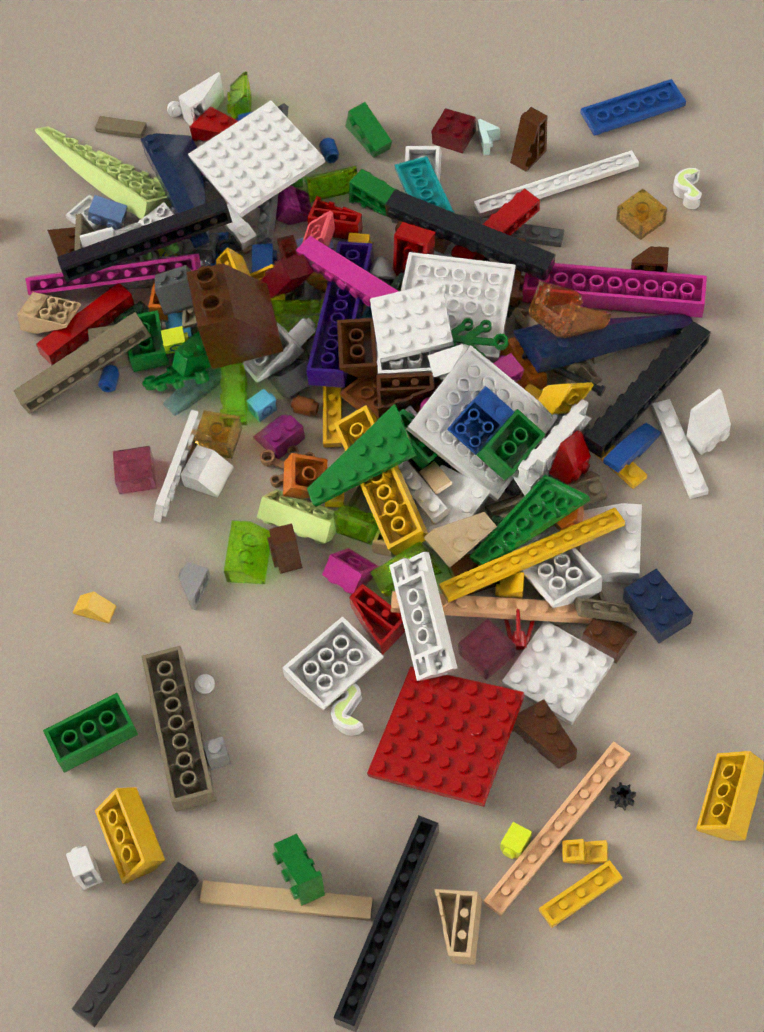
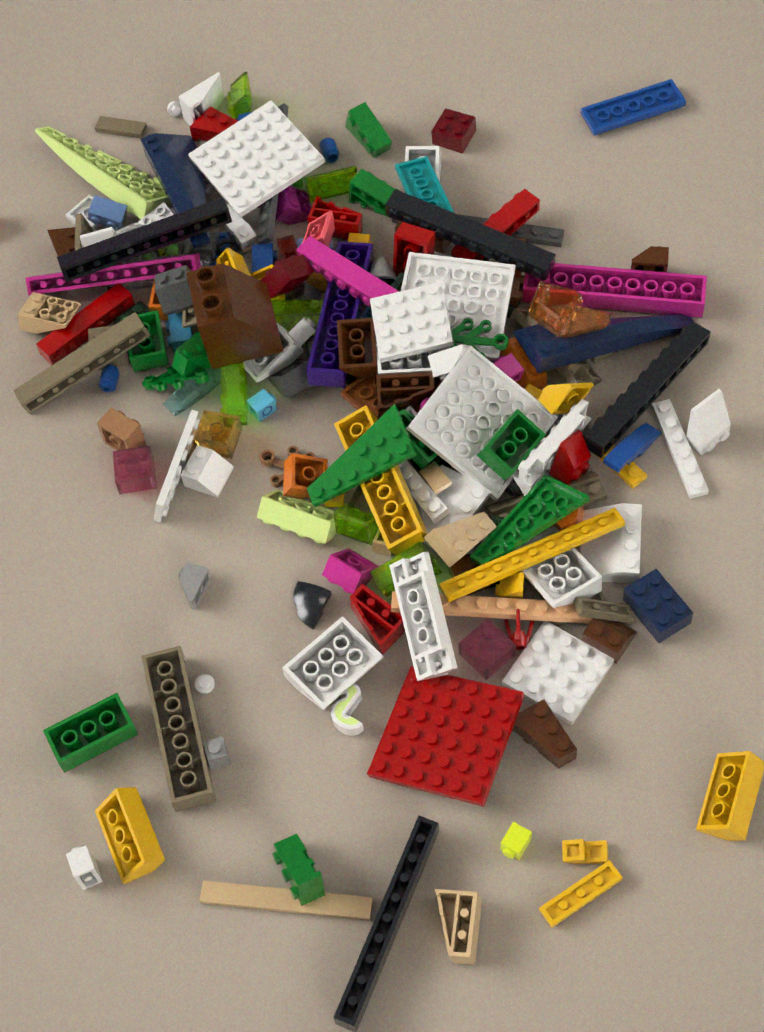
(94, 607): yellow slope -> none
(120, 431): none -> medium nougat brick
(135, 944): black brick -> none
(173, 338): neon yellow brick -> none
(247, 553): clear neon green slope -> none
(280, 435): magenta slope -> none
(284, 548): reddish brown wedge -> none
(305, 406): dark orange brick -> none
(310, 602): none -> black brick
(331, 414): yellow plate -> none
(480, 420): blue slope -> none
(487, 134): light aqua slope -> none
(530, 139): reddish brown wedge -> none
(556, 829): light nougat plate -> none
(561, 182): white plate -> none
(575, 378): black bar -> none
(617, 798): black gear -> none
(641, 214): clear yellow brick -> none
(684, 187): white animal -> none

